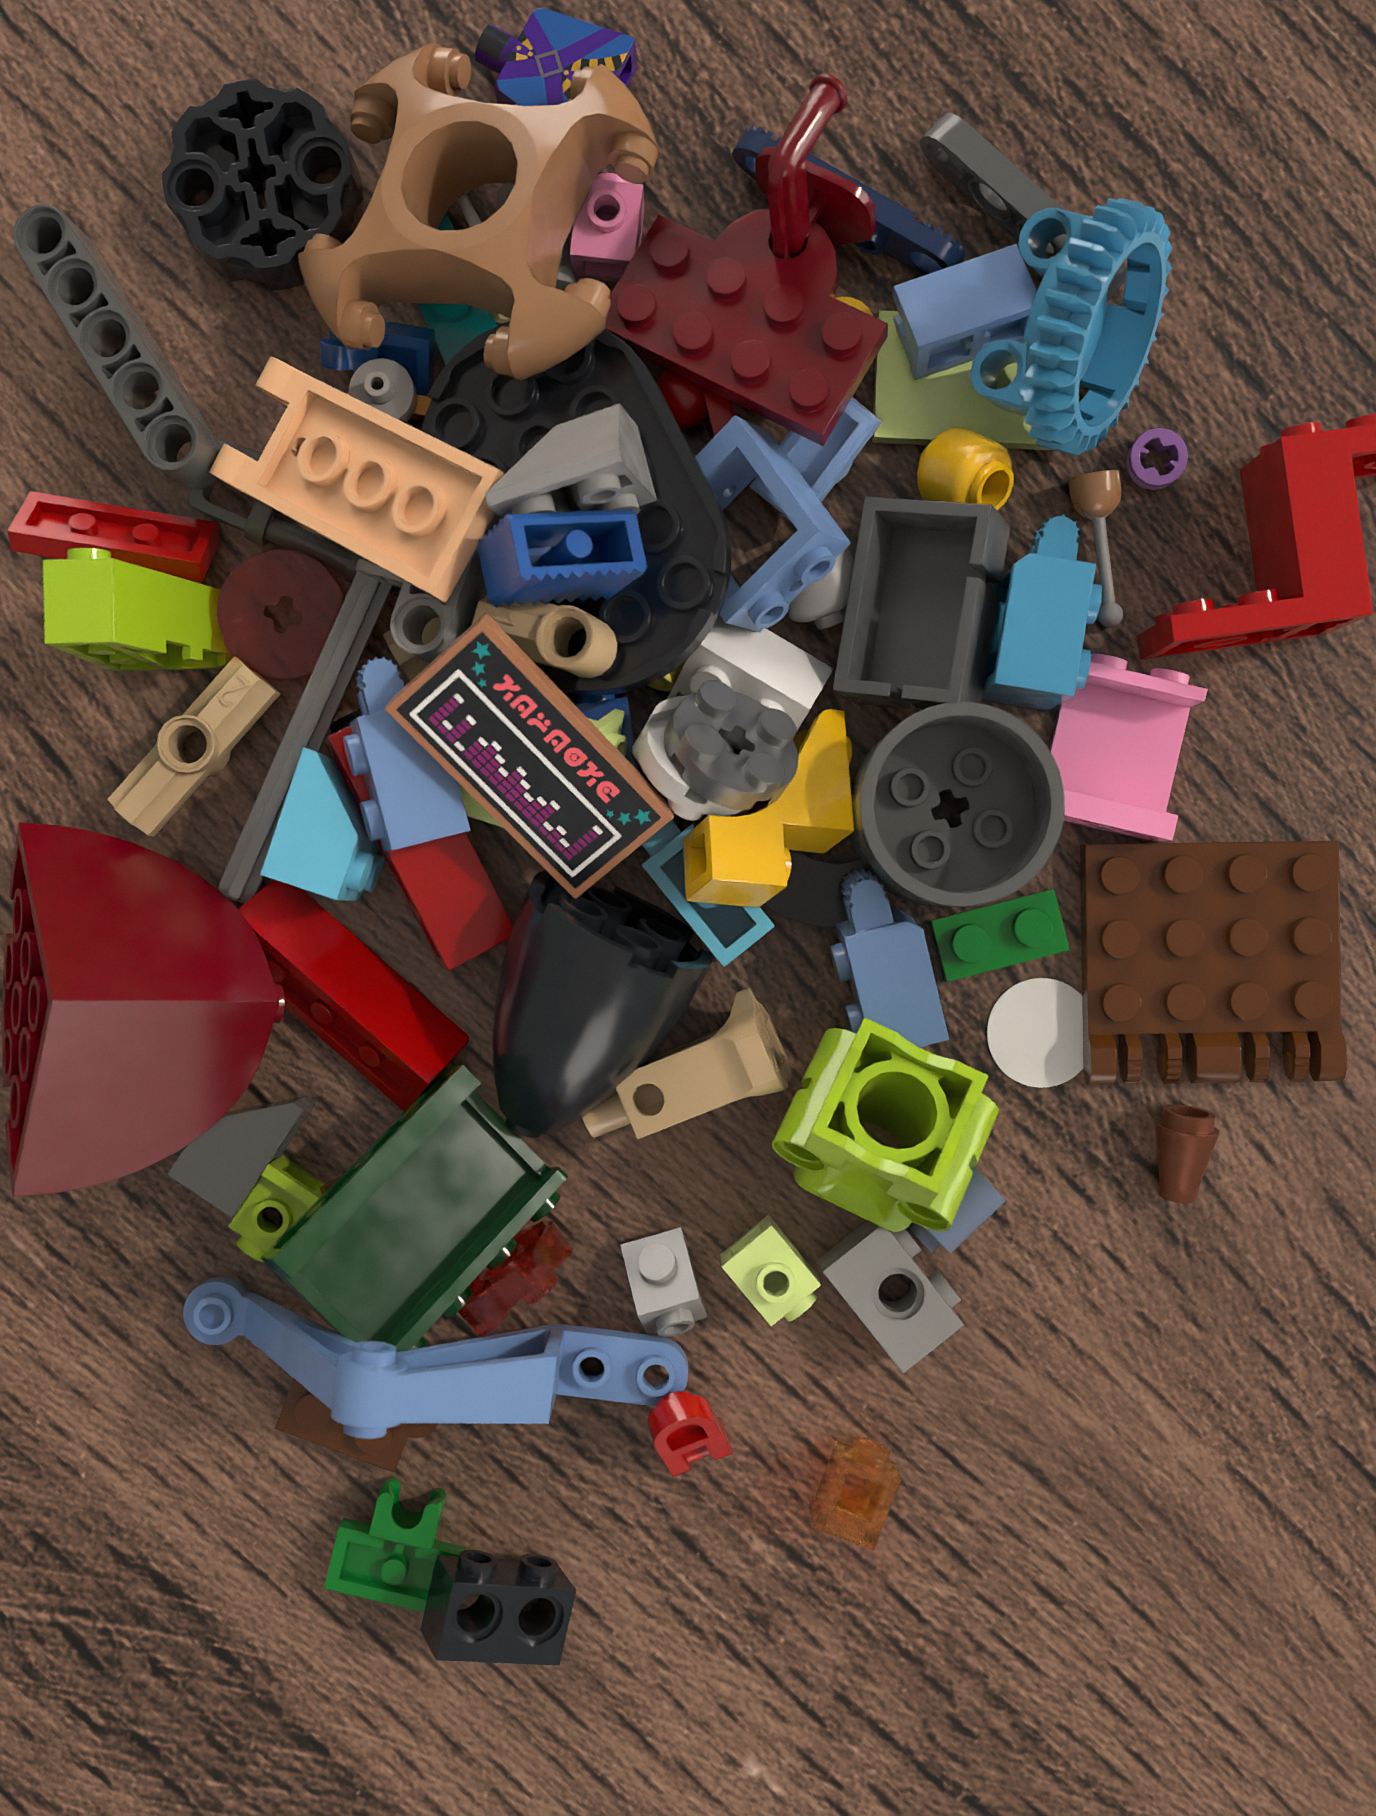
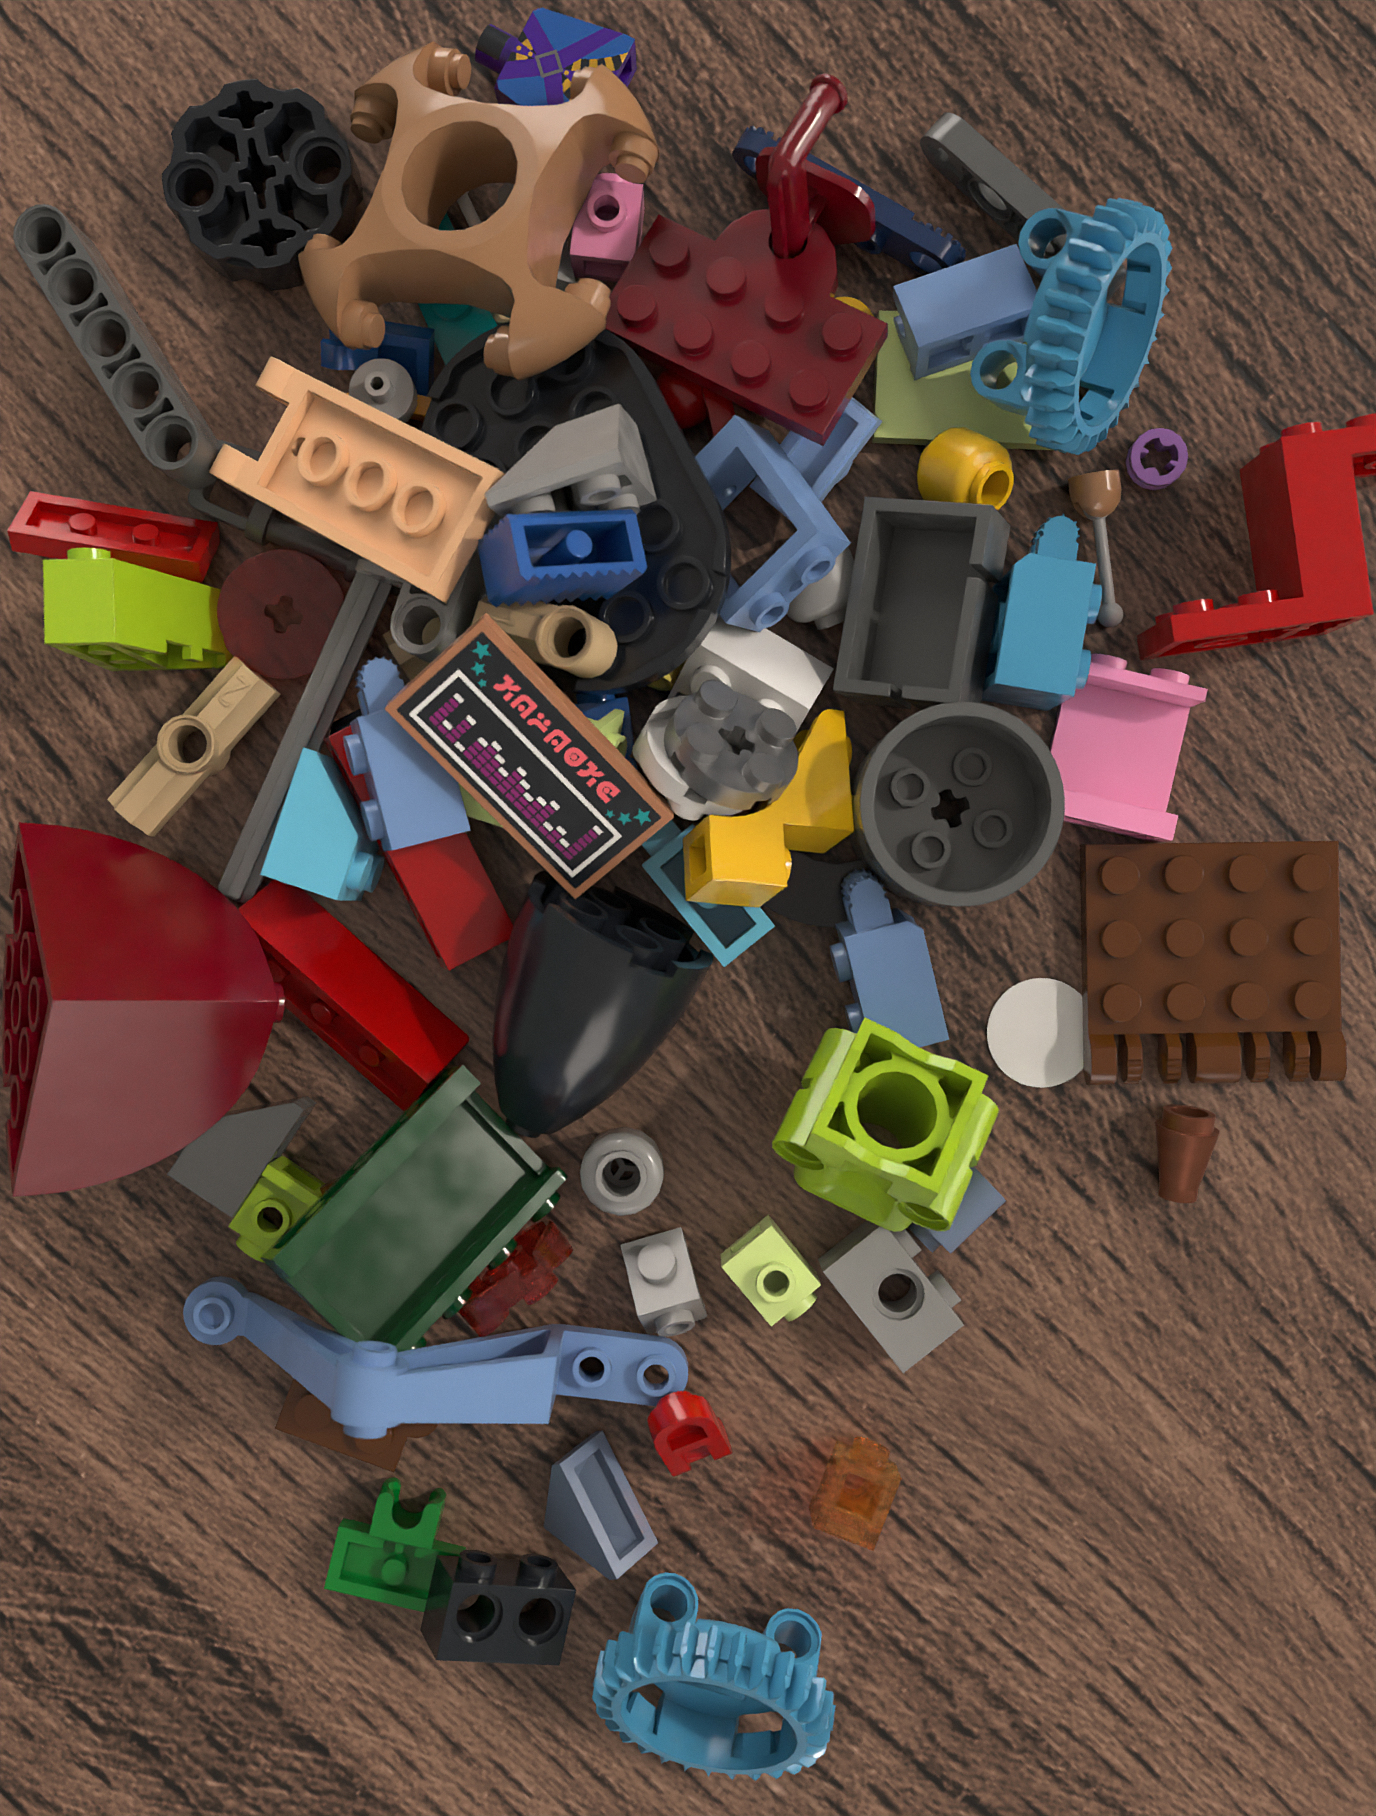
(596, 1509): none -> sand blue slope
(608, 1188): none -> light grey head
(699, 1075): tan piece -> none
(709, 1680): none -> dark azure piece
(998, 935): green plate -> none

